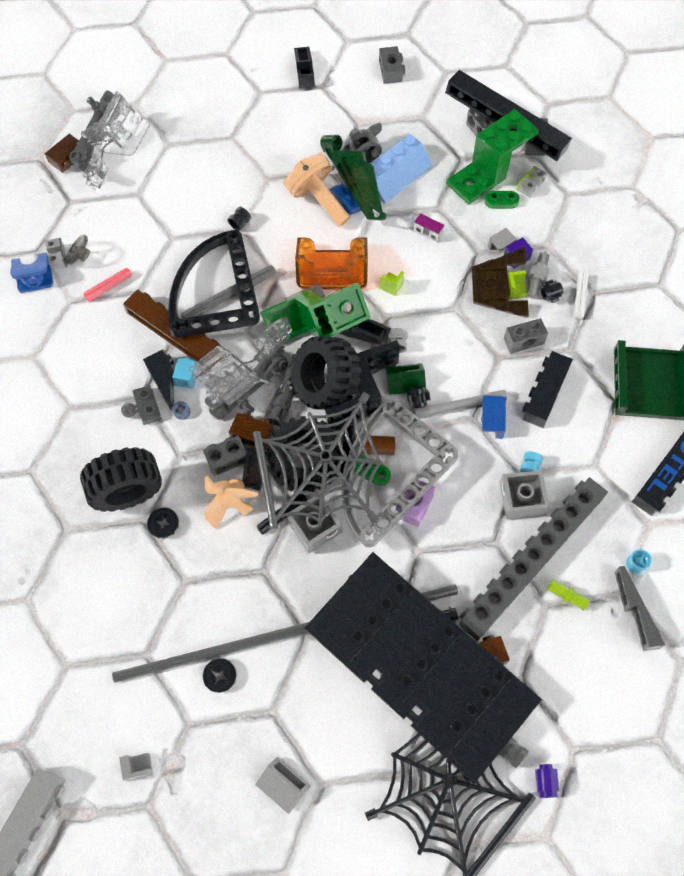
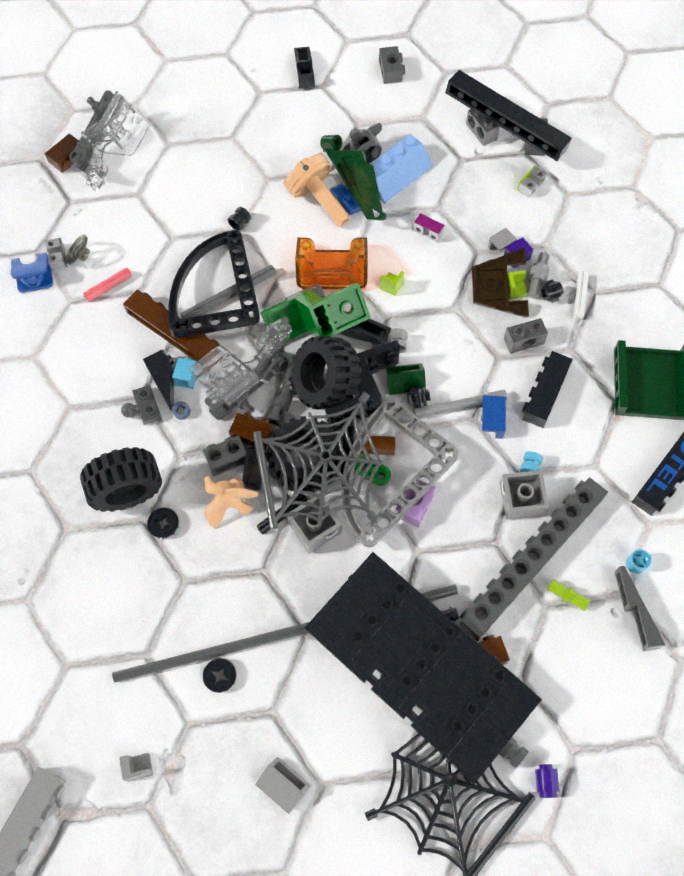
(492, 156): green bracket -> none
(502, 199): green plate -> none

